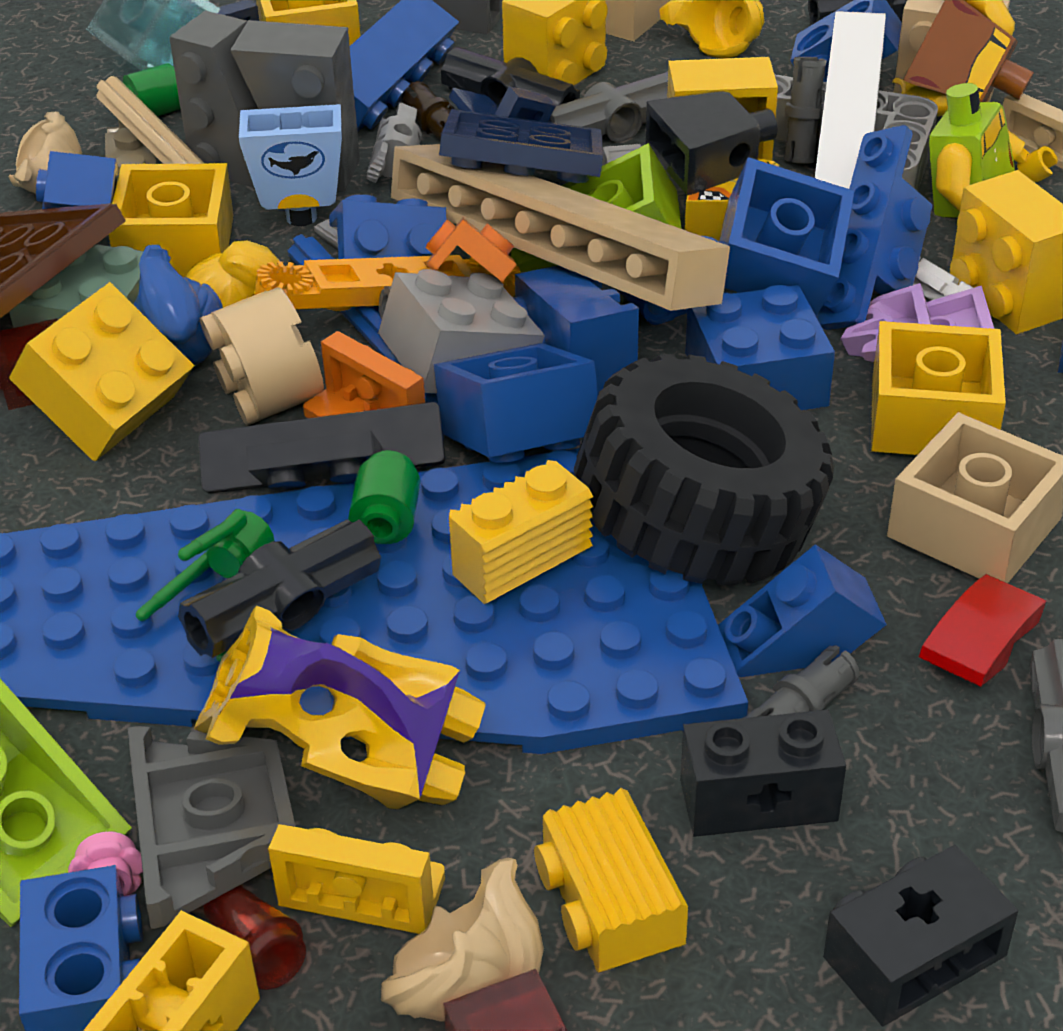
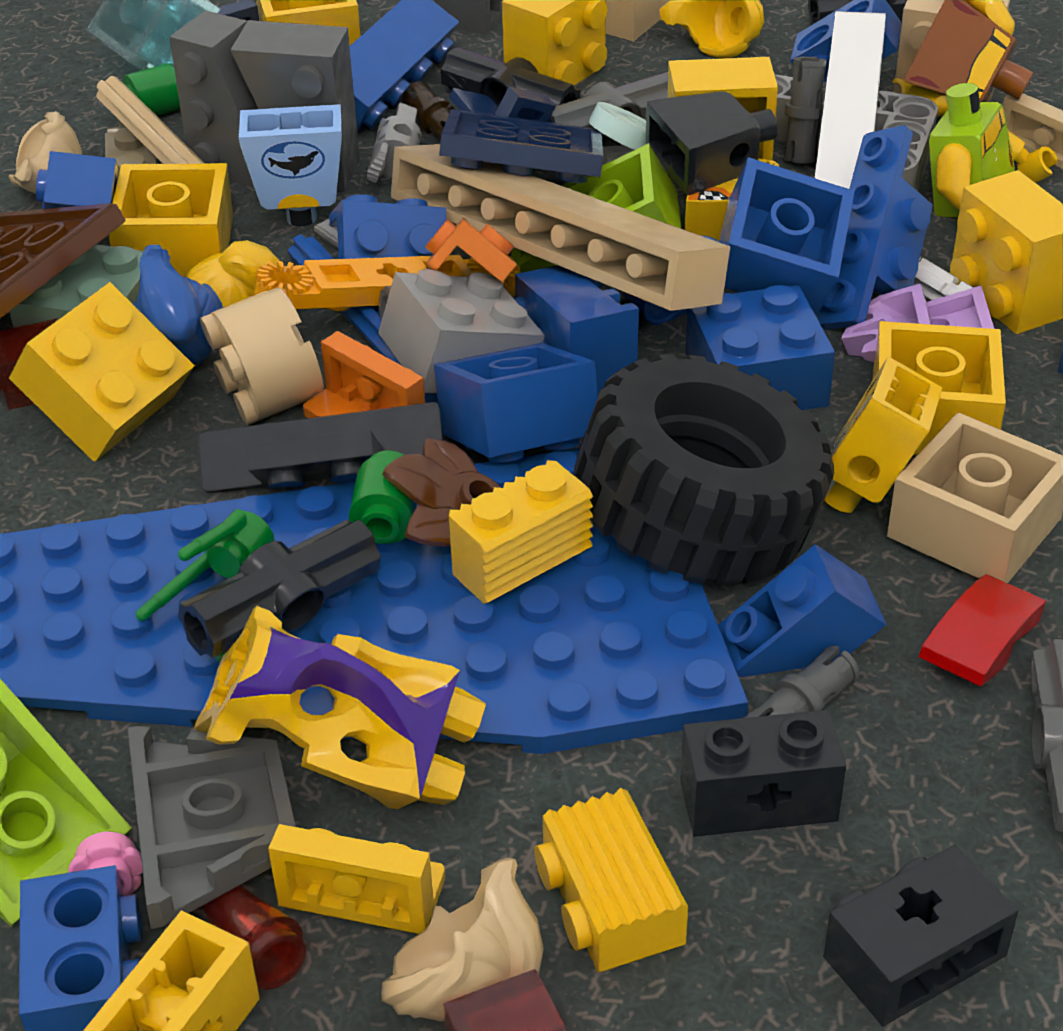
(437, 483): none -> reddish brown plate
(619, 125): none -> light aqua piece
(881, 435): none -> yellow torso

